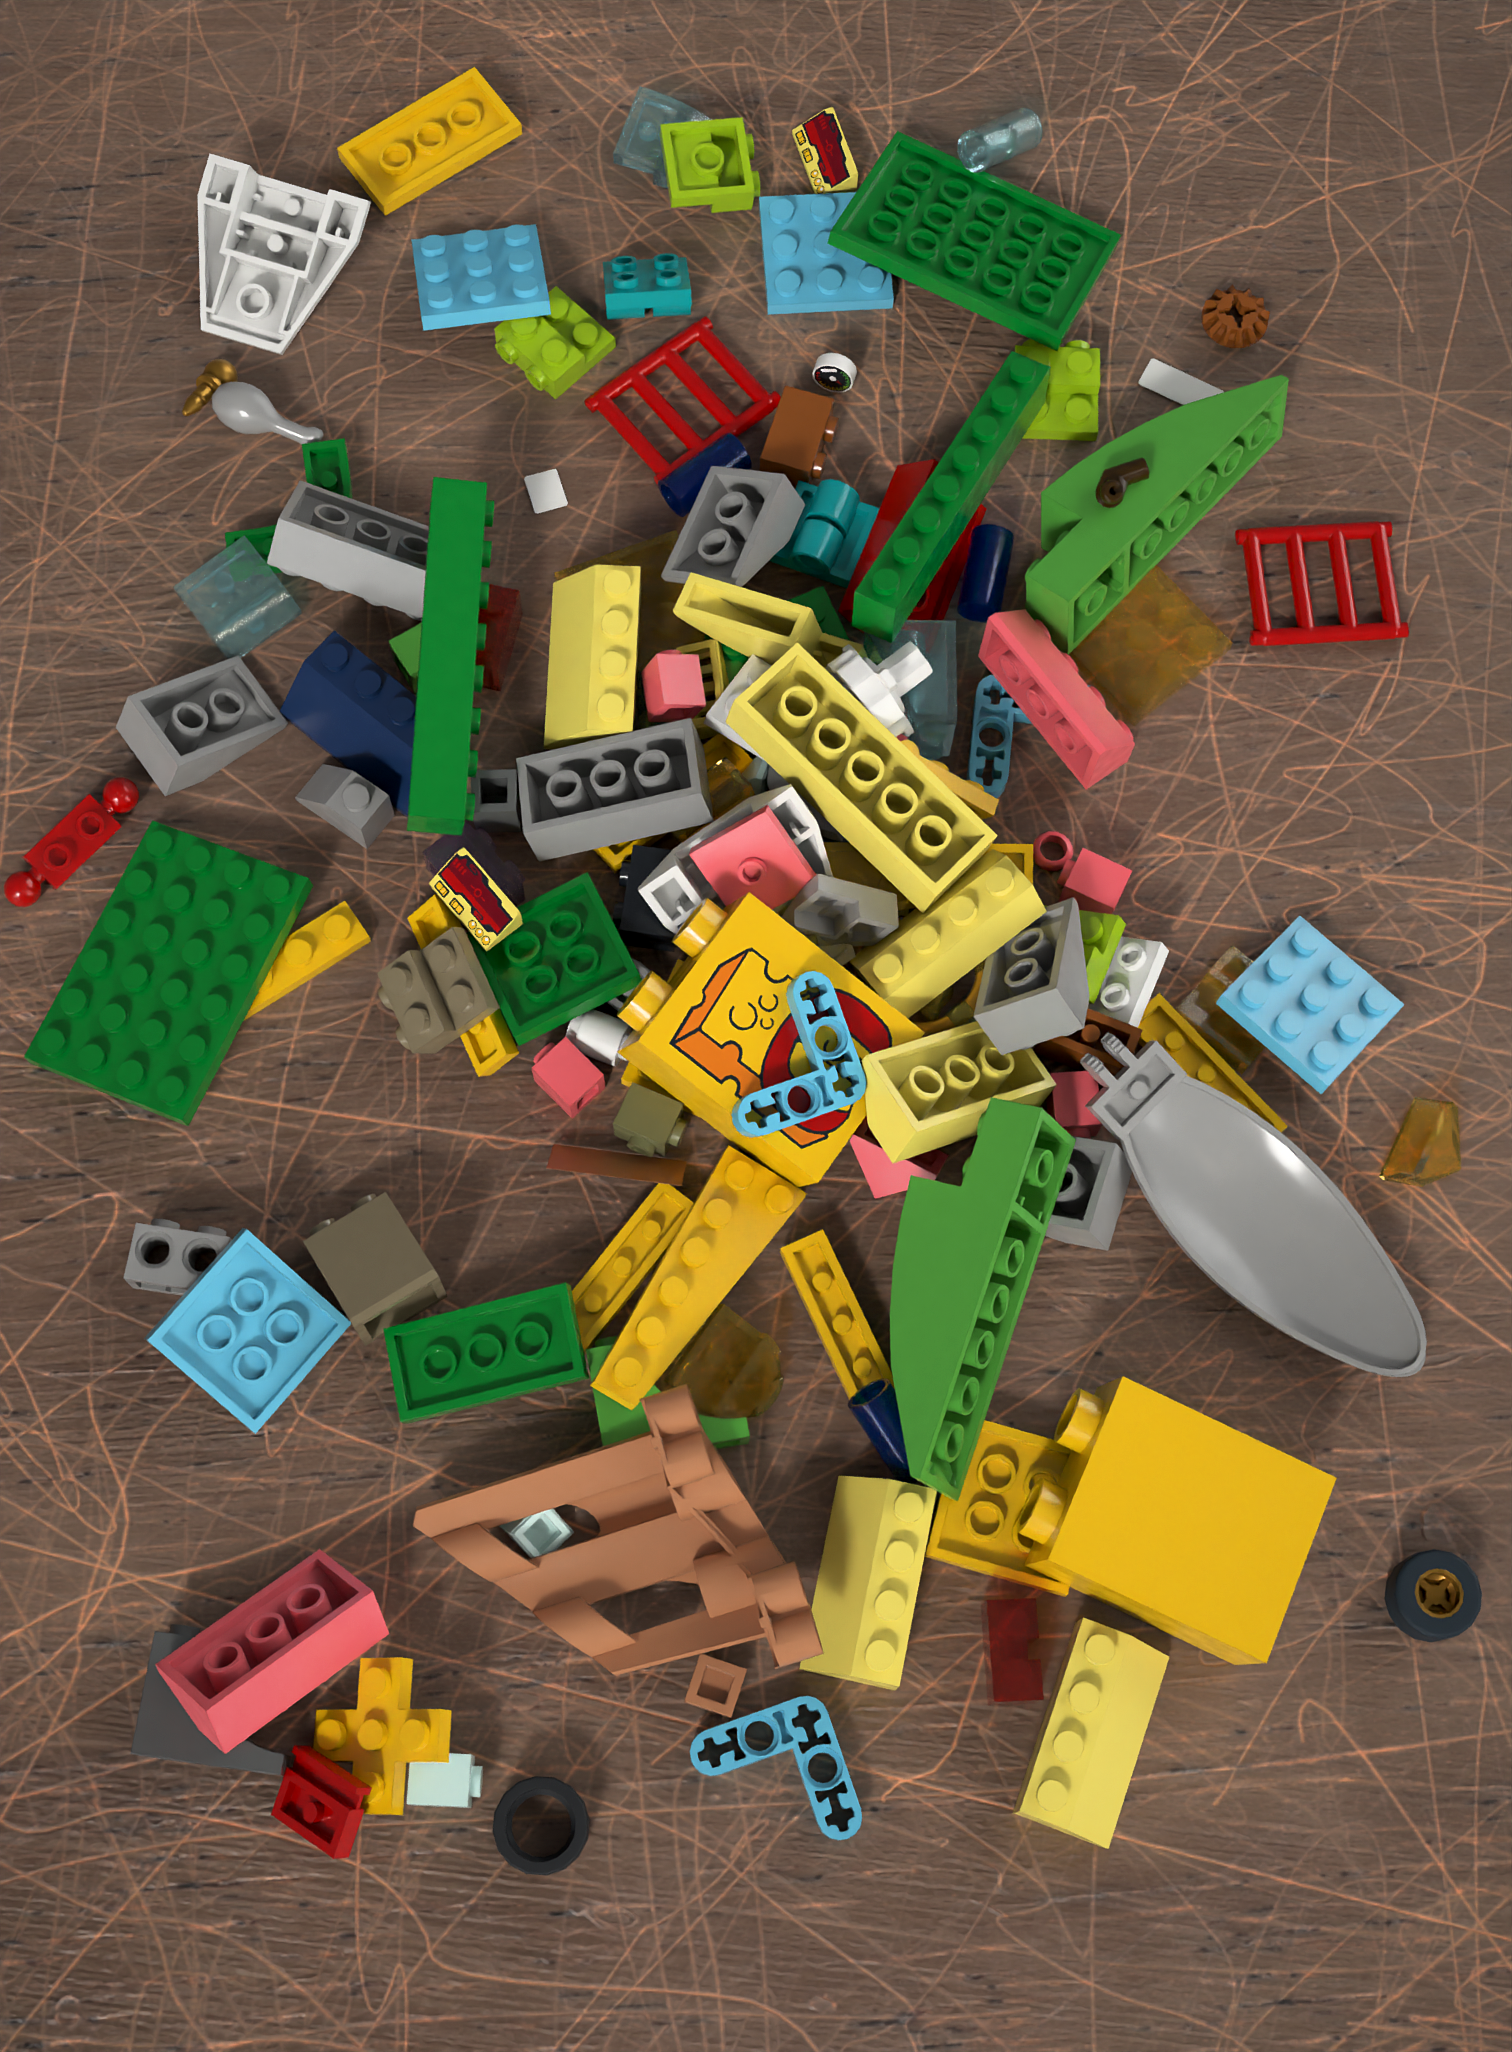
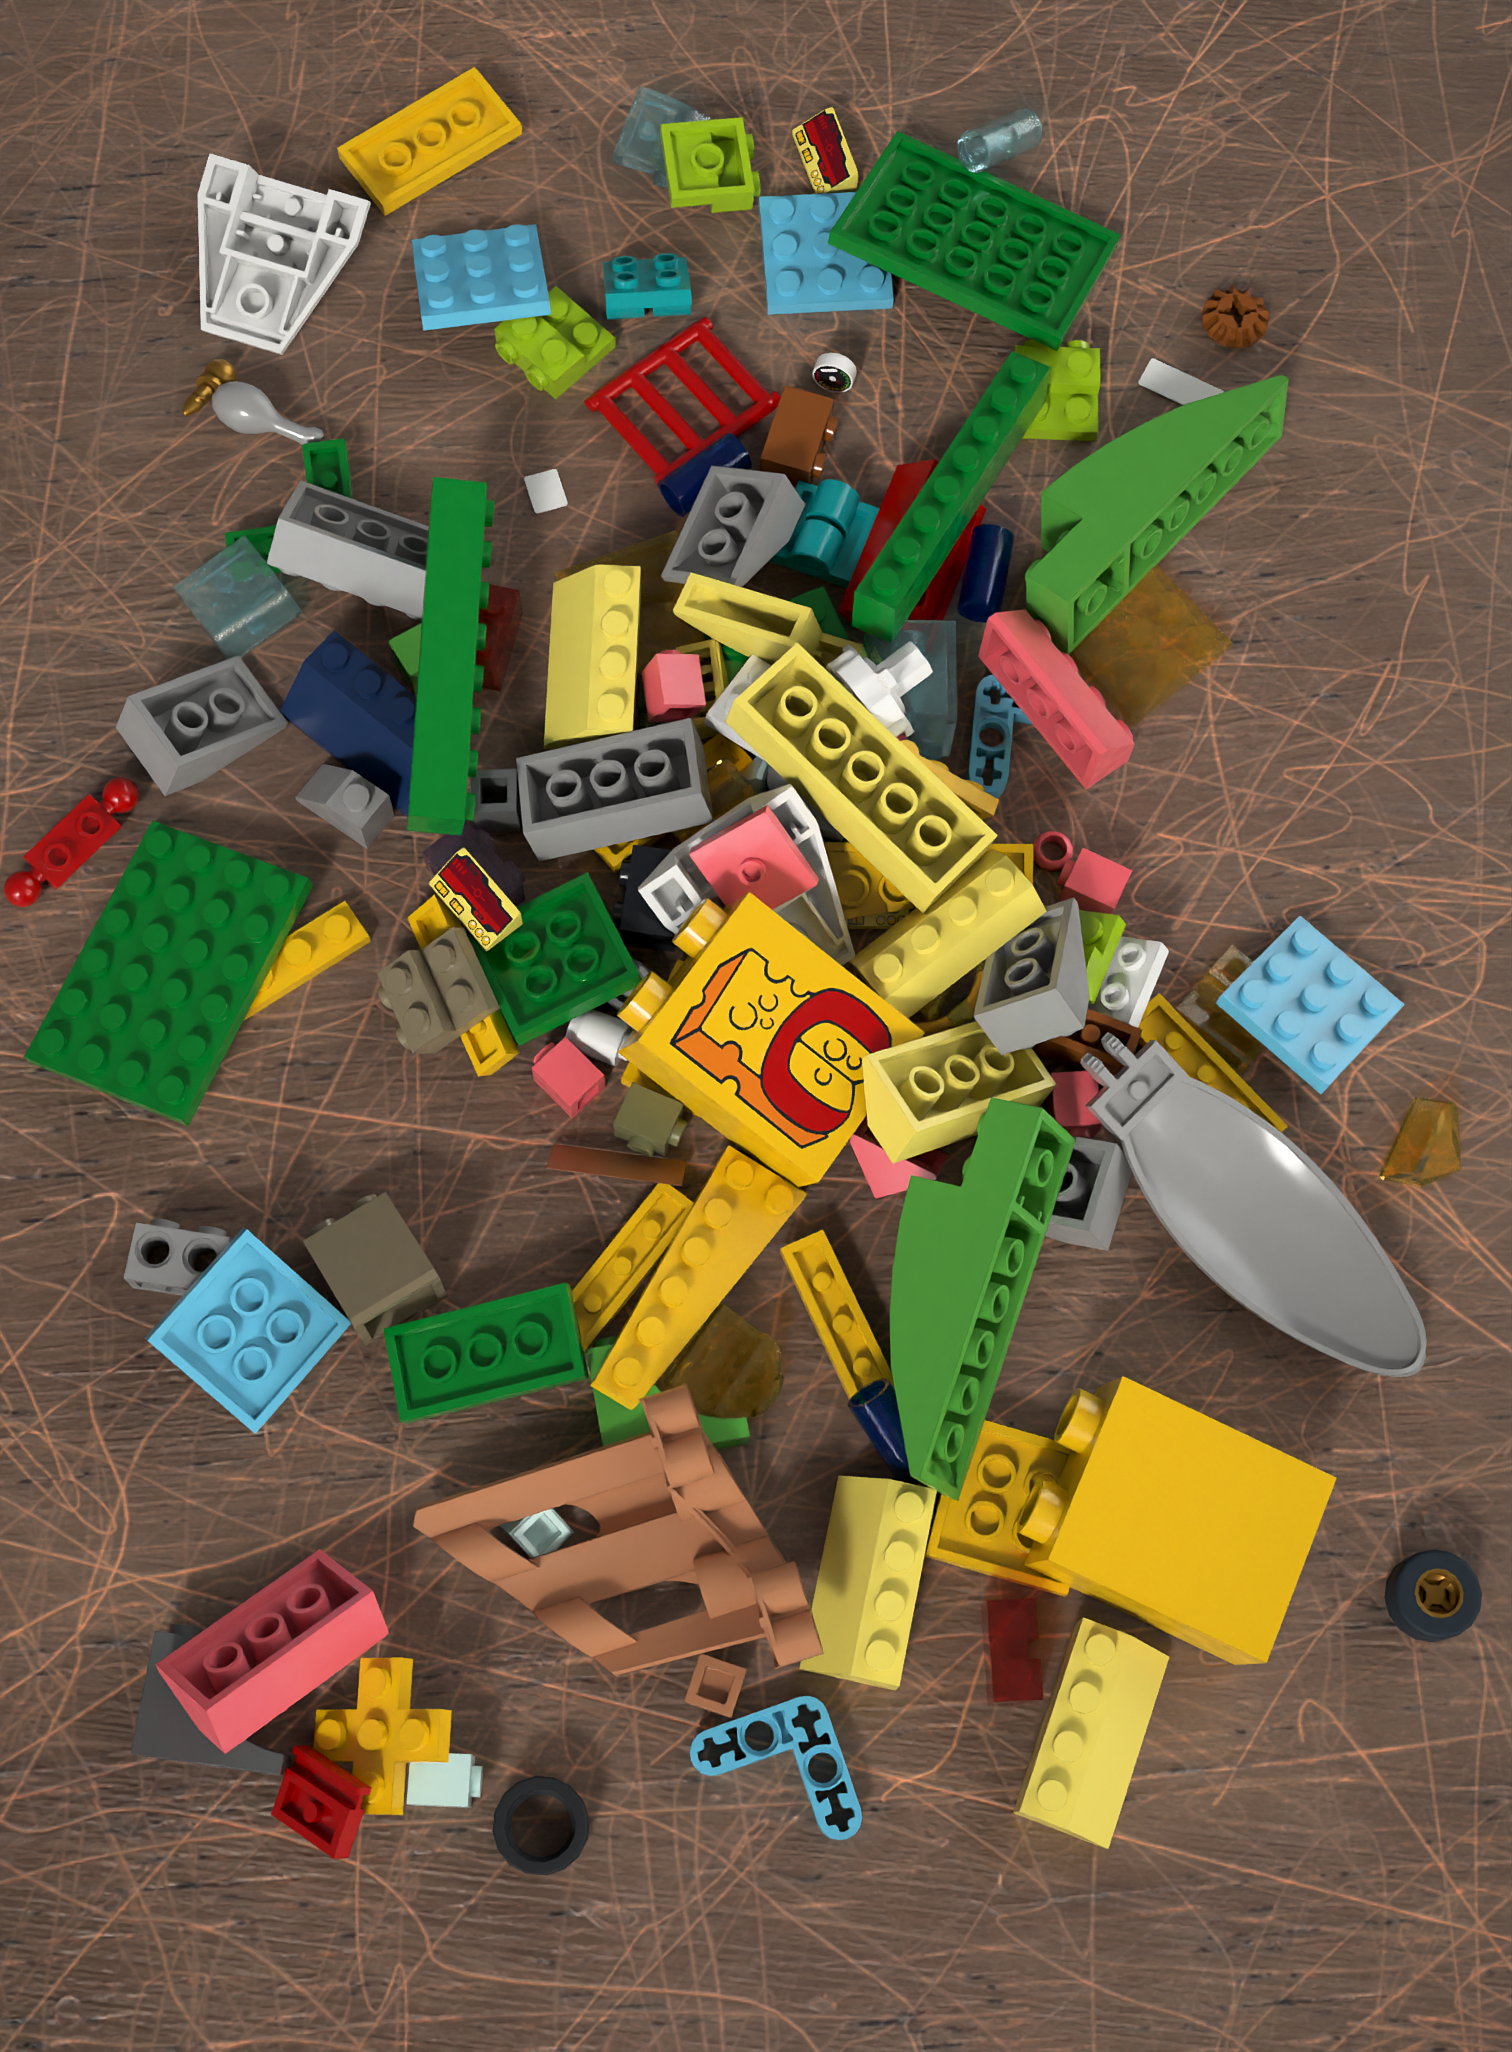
(820, 1080): medium azure beam -> none
(843, 912): light grey slope -> none
(1116, 479): dark brown arm -> none
(1306, 631): red bar -> none

